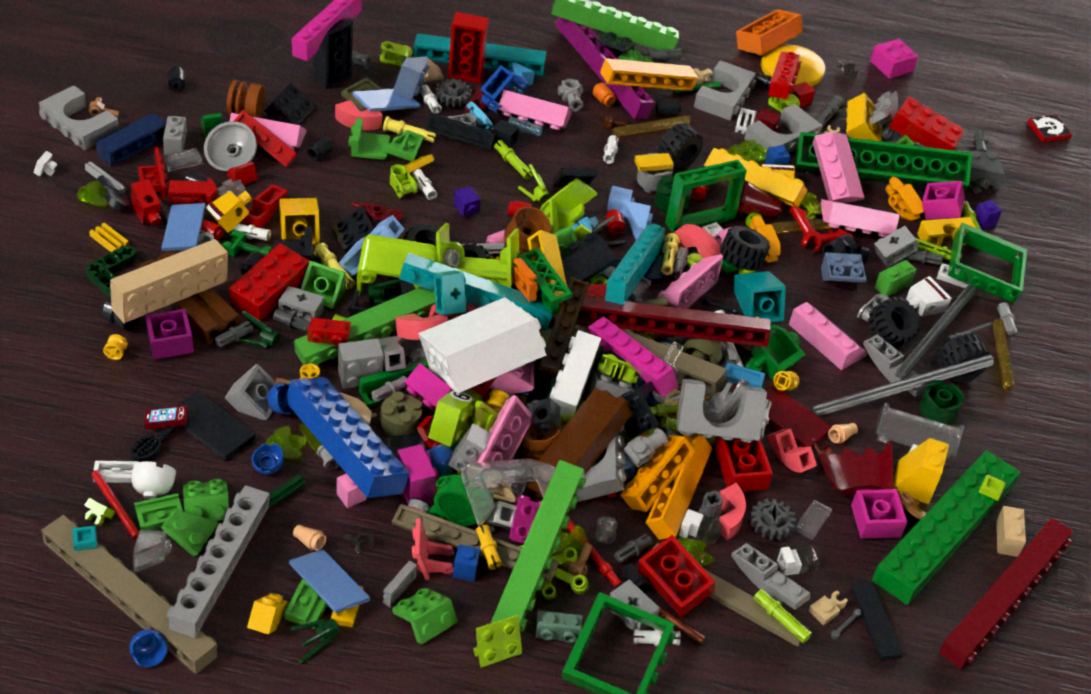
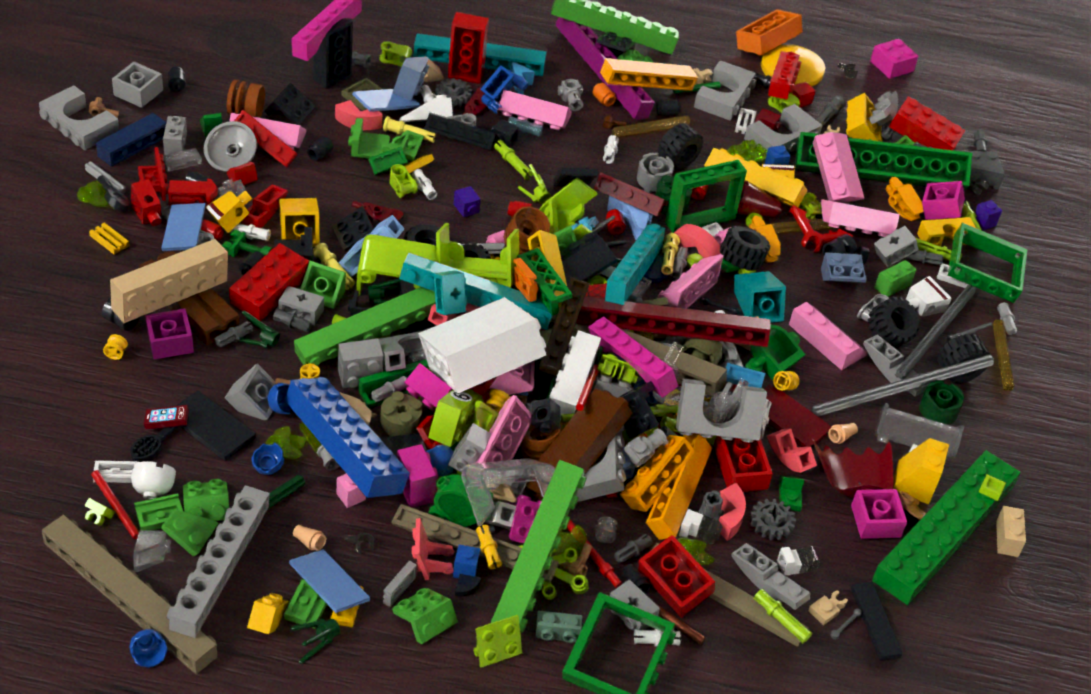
(45, 165): white tile -> none
(84, 538): teal tile -> none
(123, 257): dark green beam -> none
(137, 84): none -> light grey brick
(328, 331): red bracket -> none
(384, 161): none -> green plate
(411, 324): coral brick -> none
(418, 505): light grey tile -> none
(438, 105): none -> white slope
(451, 258): light grey tile -> none
(466, 584): none -> black tile
(480, 116): medium azure tile -> none
(587, 388): none -> red bar
(630, 194): none -> dark red fence
(654, 162): yellow tile -> none
(665, 54): dark grey axle -> none
(790, 492): none -> green slope
(813, 519): clear tile -> none
(1006, 593): dark red brick -> none
(1049, 128): tile -> none

